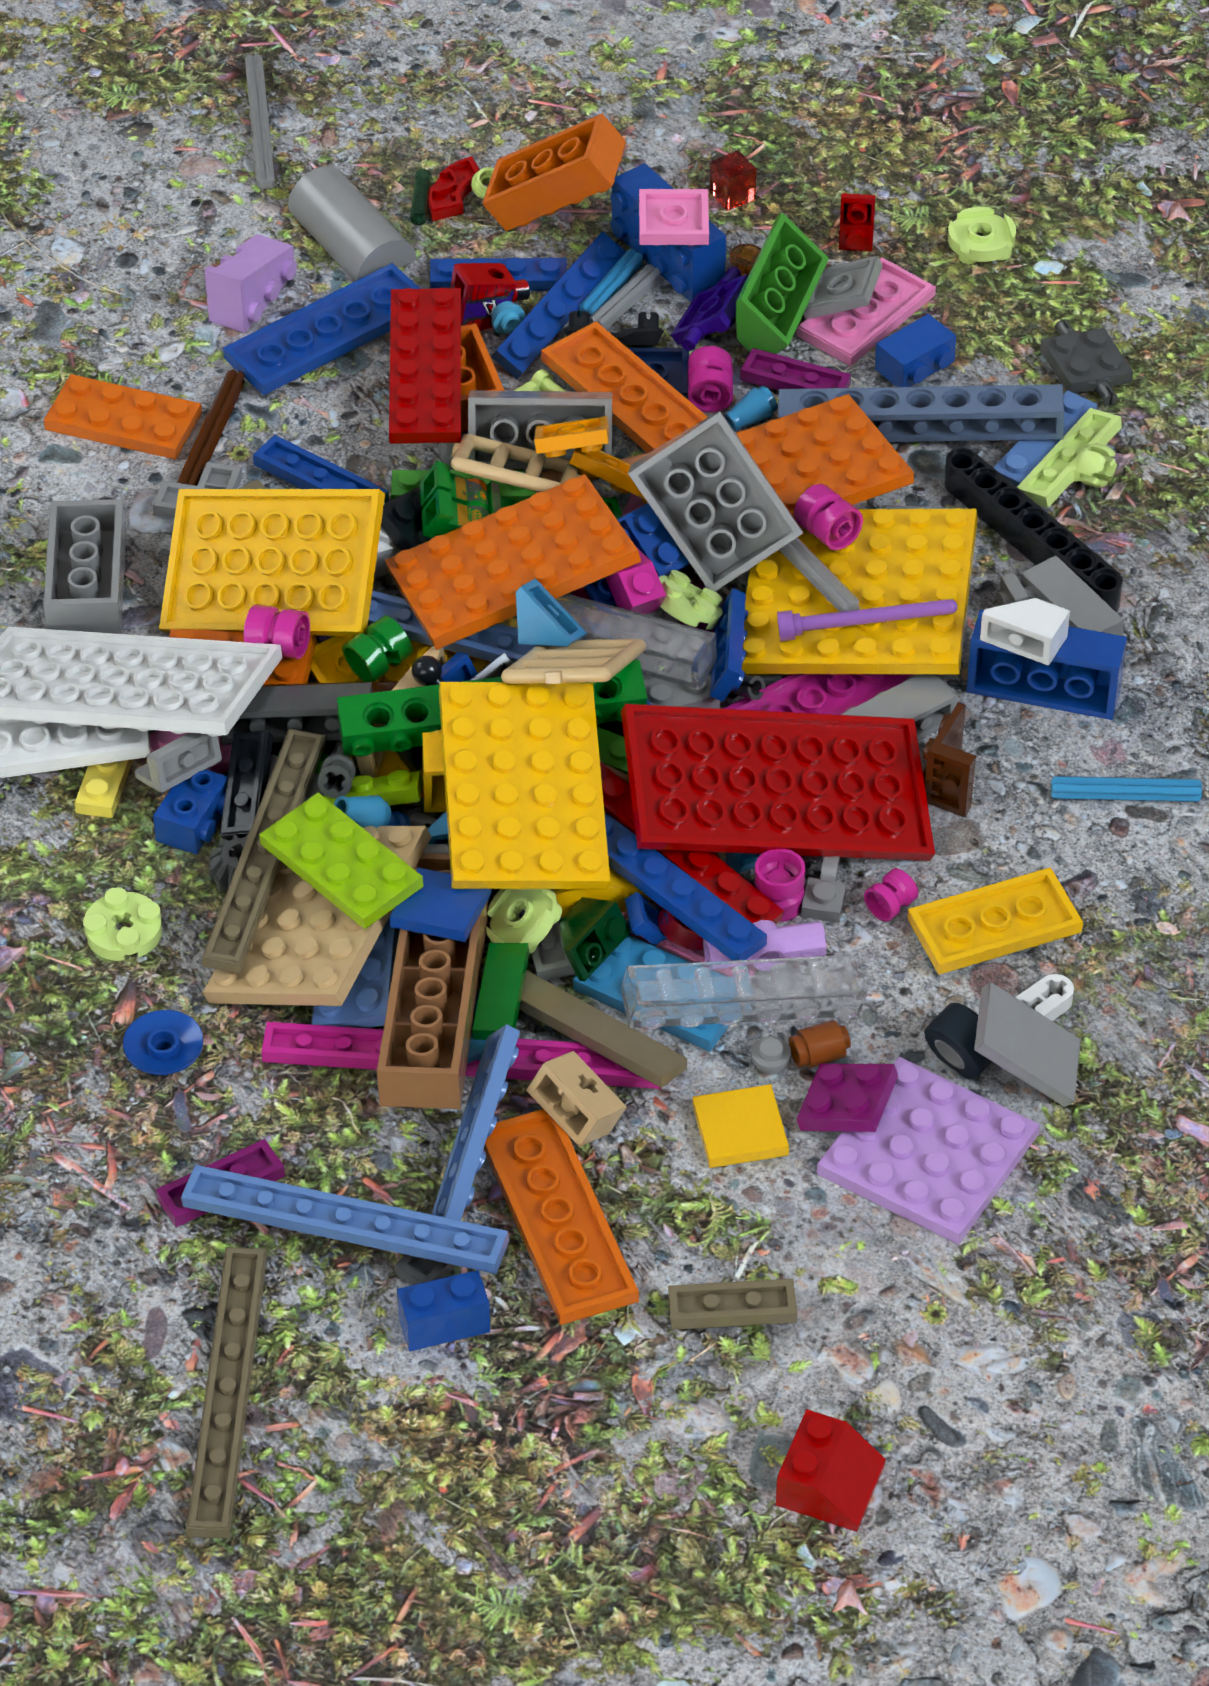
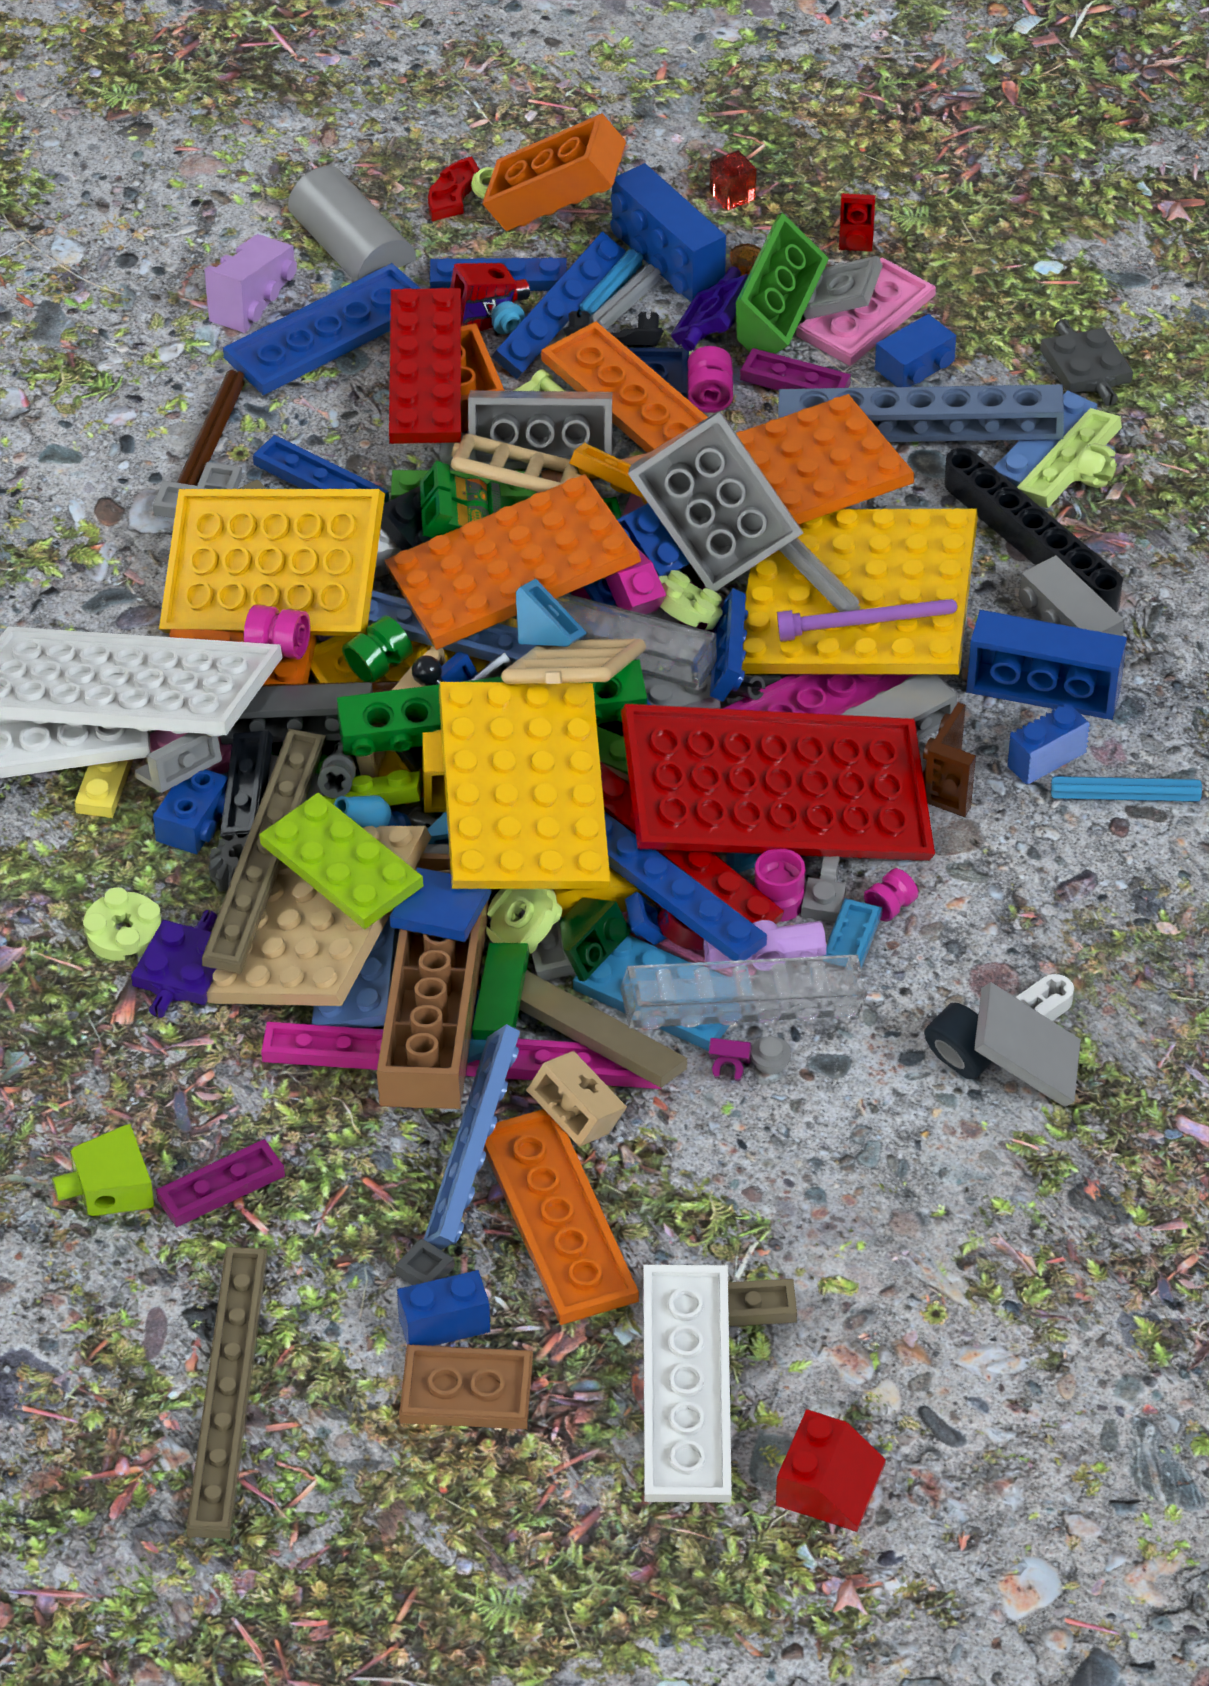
(85, 566): light grey brick -> none
(107, 1175): none -> lime torso
(123, 416): orange plate -> none
(163, 1042): blue dish -> none
(174, 964): none -> dark purple plate
(259, 122): light grey axle -> none
(345, 1219): medium blue plate -> none
(420, 197): clear green piece -> none
(466, 1387): none -> medium nougat tile
(583, 434): light orange plate -> none
(673, 217): bright pink plate -> none
(686, 1384): none -> white plate
(729, 1052): none -> magenta tile
(740, 1126): yellow tile -> none
(752, 408): dark azure cone -> none
(819, 1044): dark orange brick -> none
(828, 517): dark pink wheel -> none
(847, 1097): magenta plate -> none
(854, 929): none -> dark azure plate
(933, 1153): lavender plate -> none
(972, 248): yellowish green plate -> none
(994, 920): yellow plate -> none
(1010, 590): light grey plate -> none
(1027, 628): white slope -> none
(1047, 743): none -> blue brick

